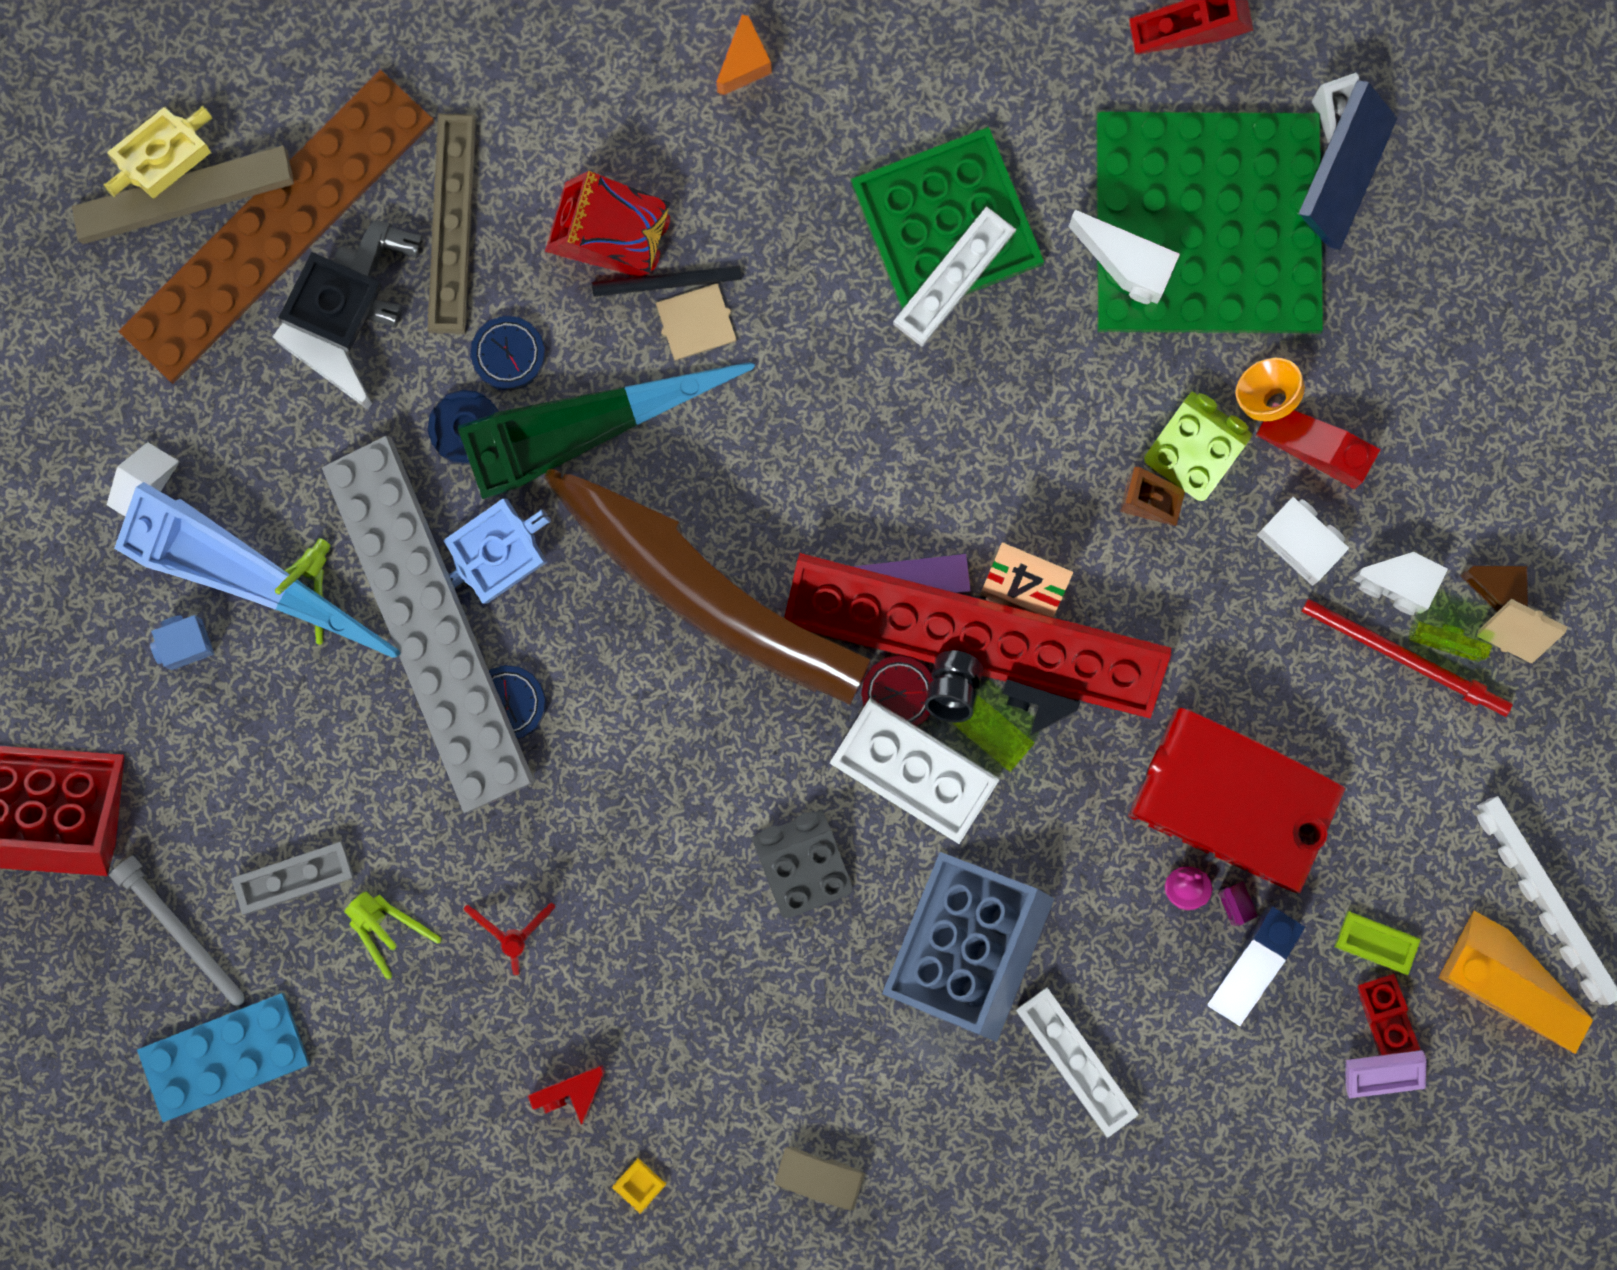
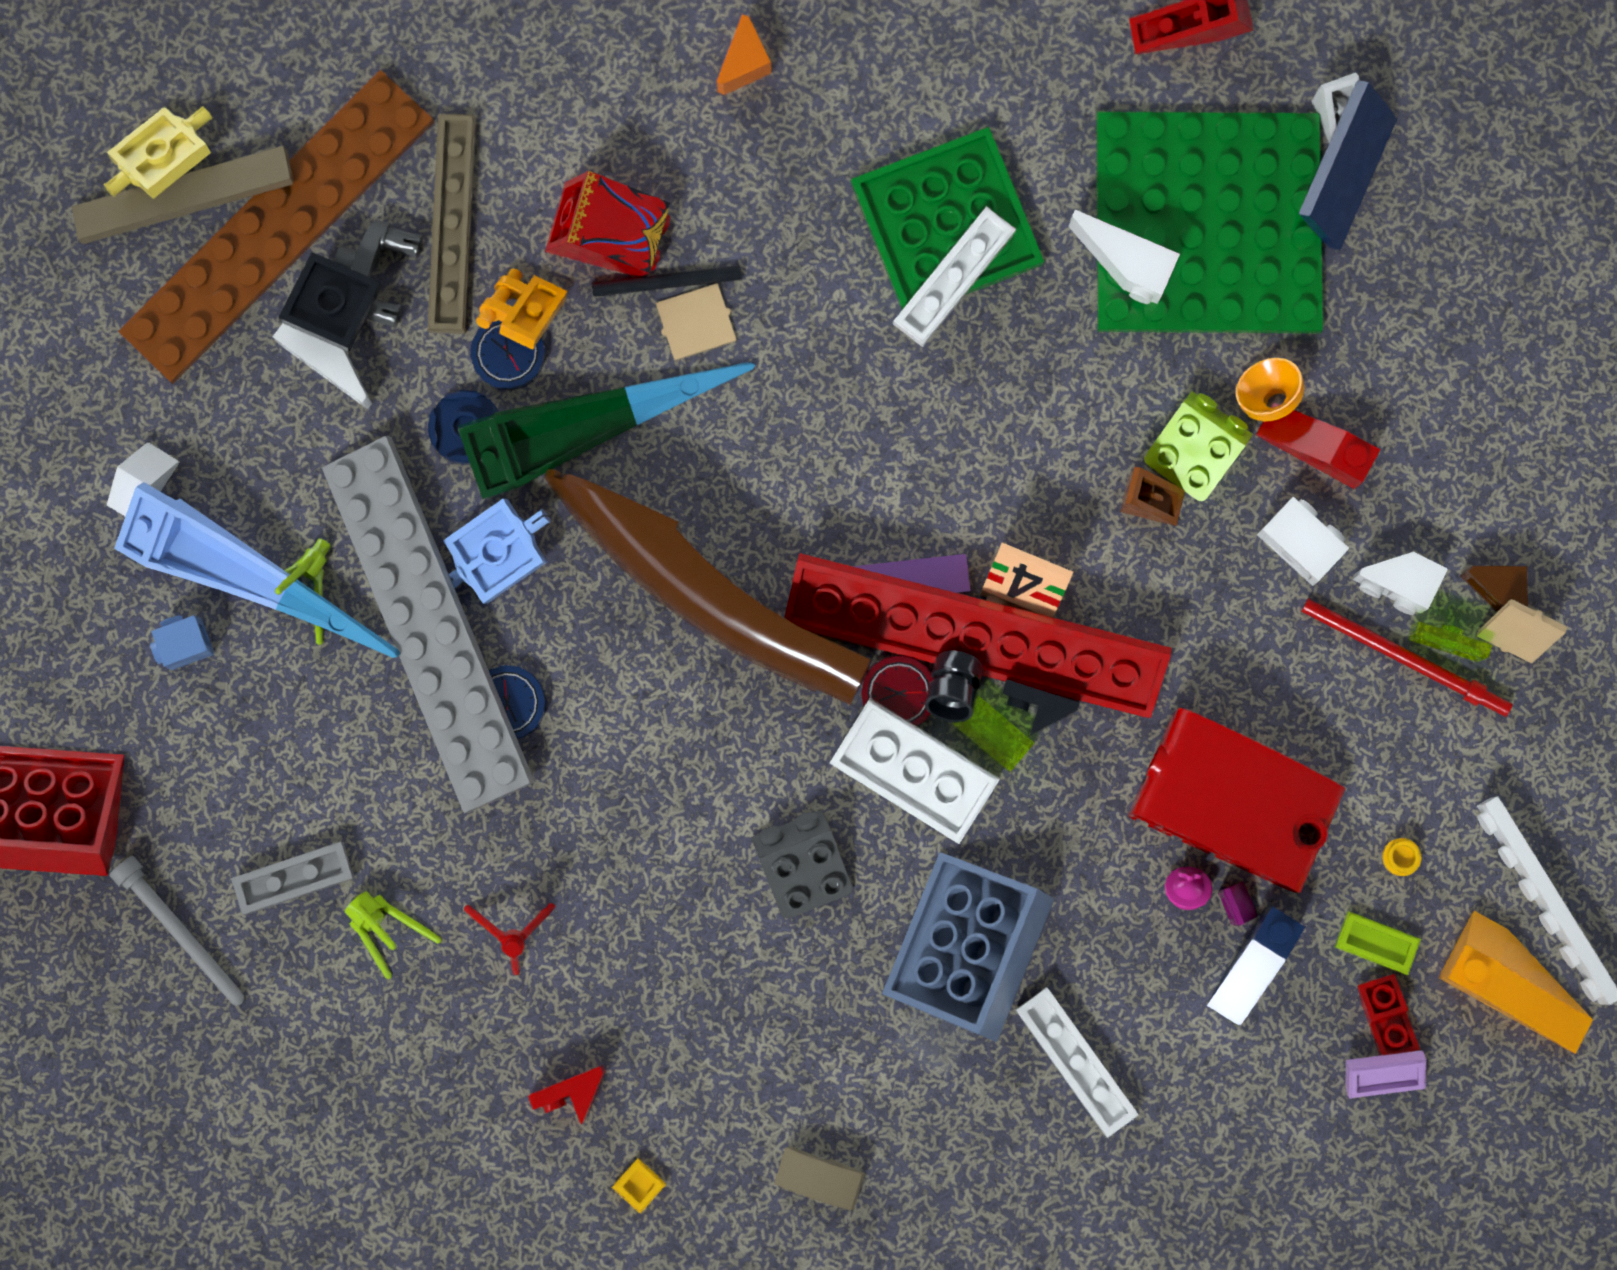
(223, 1057): dark azure plate -> none
(531, 313): none -> light orange plate
(1401, 857): none -> yellow plate

